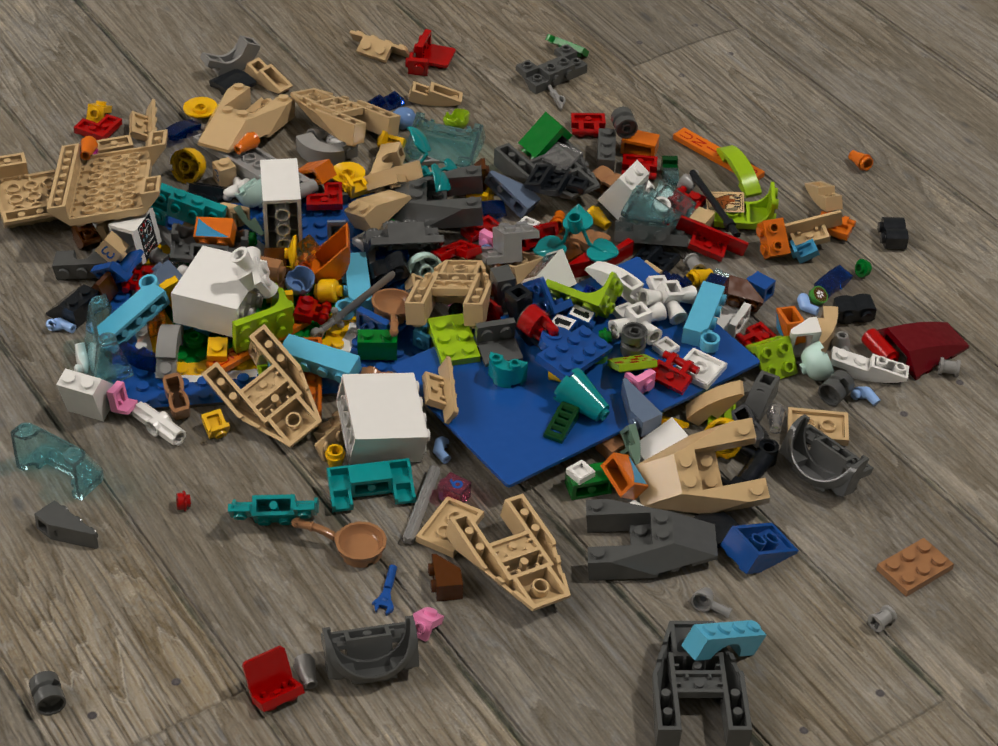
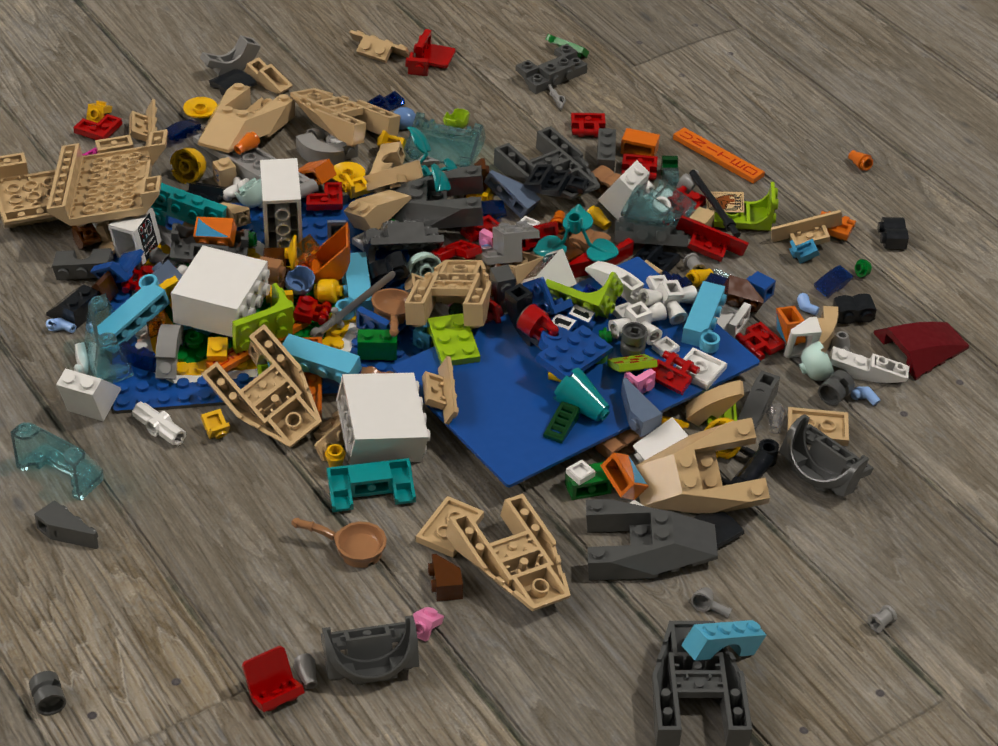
(88, 146): orange cone -> none
(112, 248): tan brick -> none
(119, 399): bright pink bracket -> none
(176, 395): medium nougat brick -> none
(183, 501): red plate -> none
(252, 224): sand green slope -> none
(252, 271): white brick -> none
(273, 509): teal bracket -> none
(384, 599): blue piece -> none
(421, 504): light grey axle -> none
(434, 95): tan slope -> none
(439, 449): light blue arm -> none
(454, 487): clear pink brick -> none
(497, 337): dark grey bracket -> none
(506, 372): teal cylinder -> none
(543, 136): green panel -> none
(562, 156): clear piece -> none
(624, 122): dark grey wheel -> none
(632, 443): sand green slope -> none
(742, 168): lime slope -> none
(745, 412): black brick -> none
(757, 546): blue slope -> none
(773, 238): orange brick -> none
(775, 356): lime bracket -> none
(818, 295): tile -> none
(824, 195): tan slope -> none
(879, 345): red brick -> none
(915, 567): medium nougat plate -> none
(949, 366): light grey bush -> none

